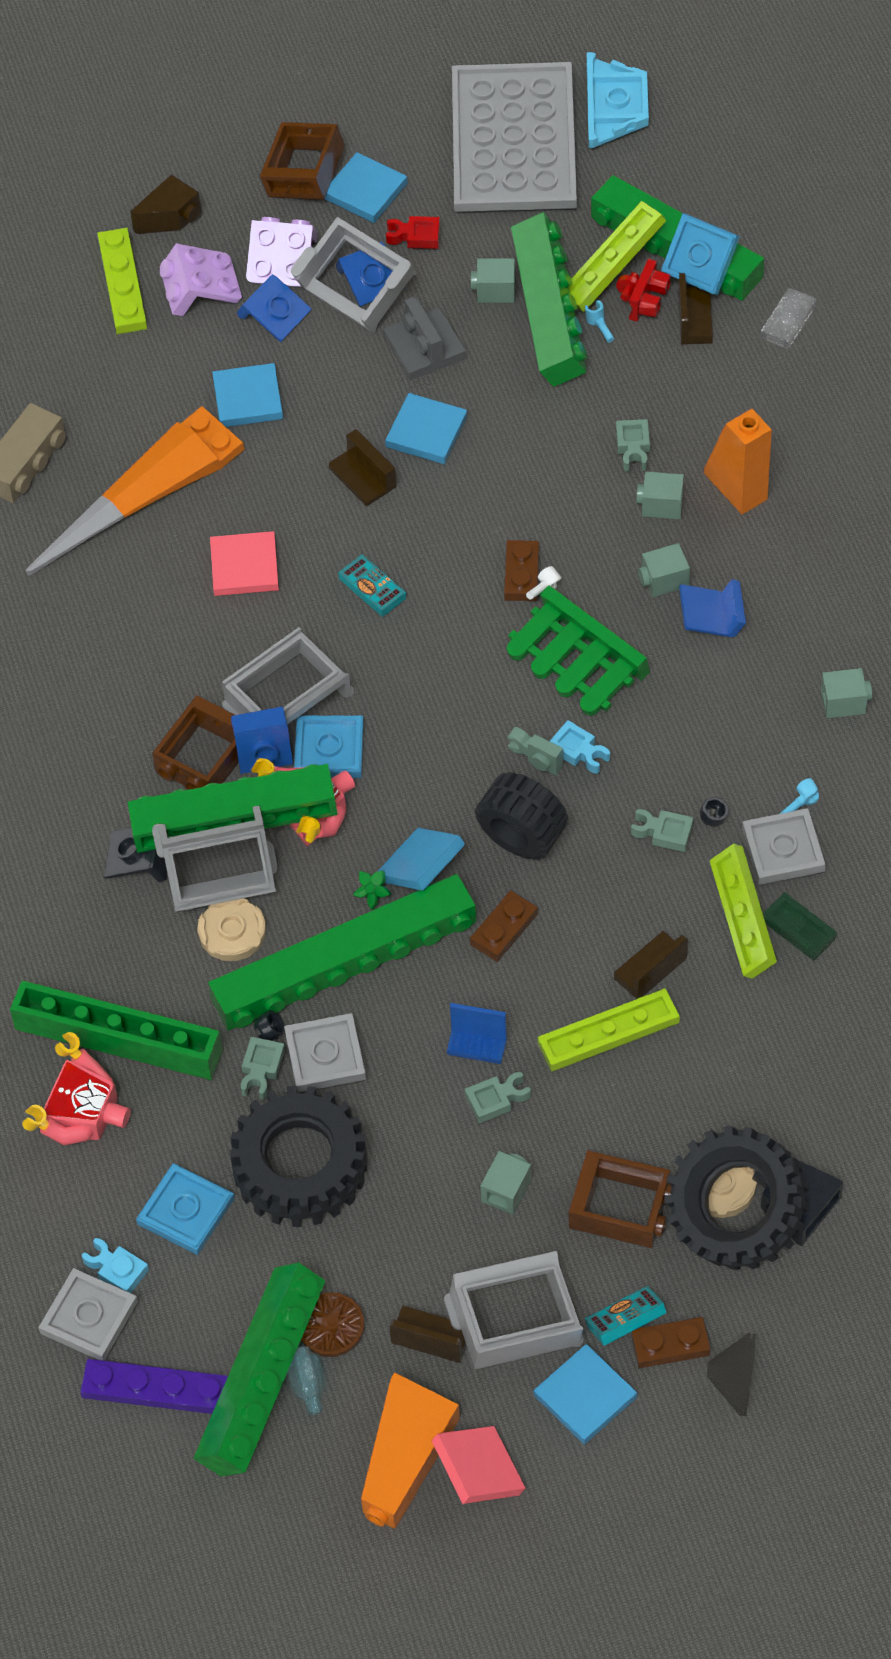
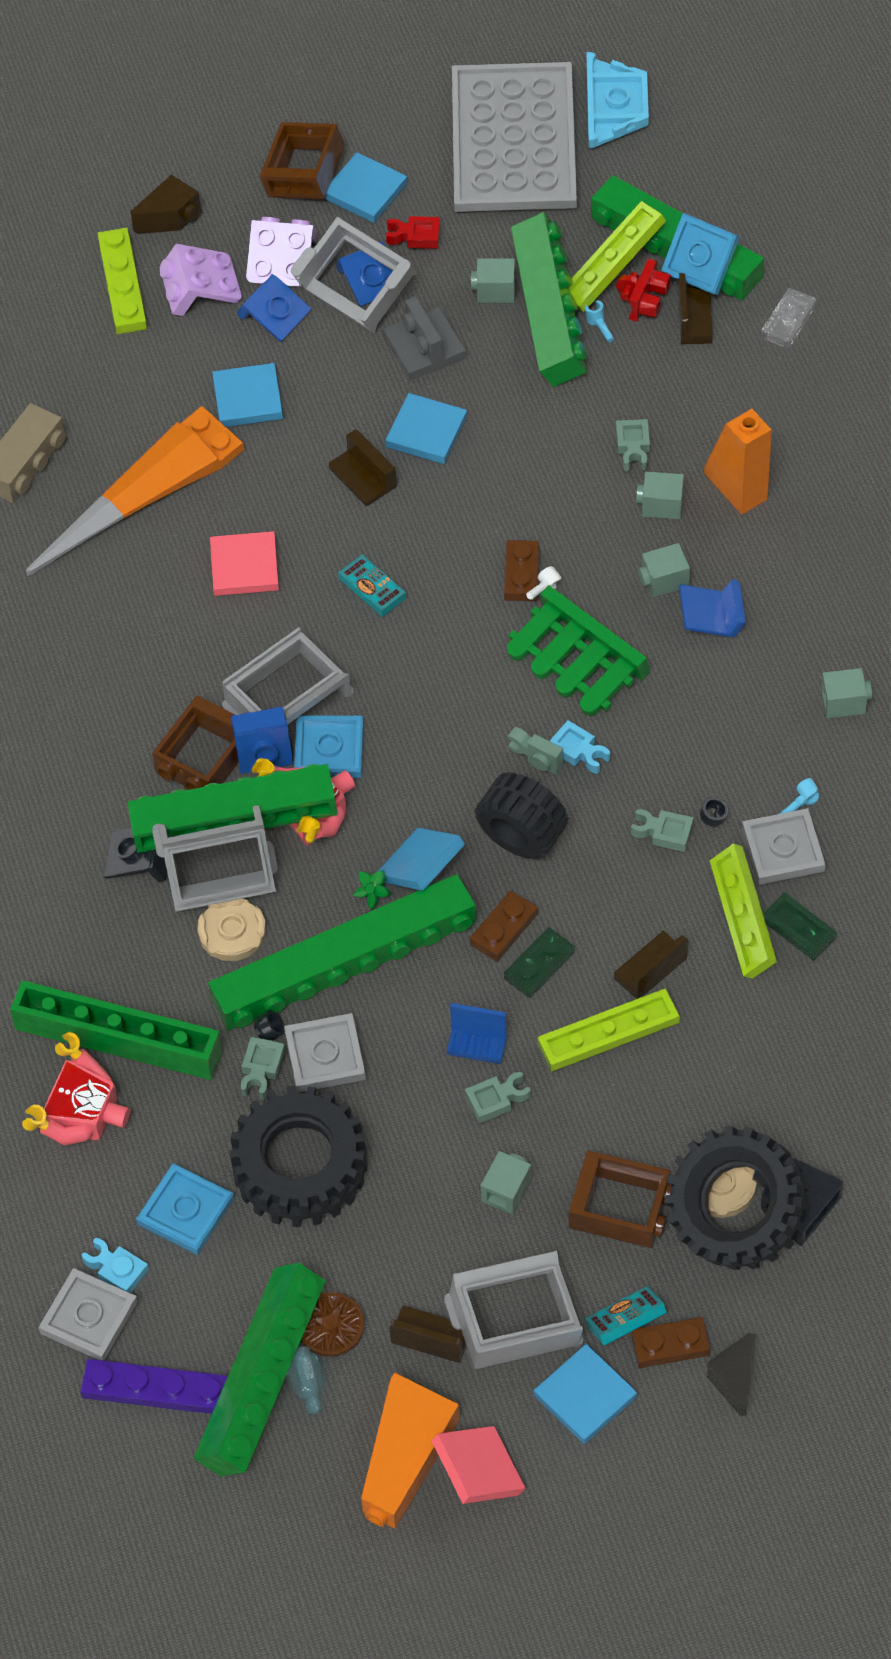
(539, 962): none -> clear green plate

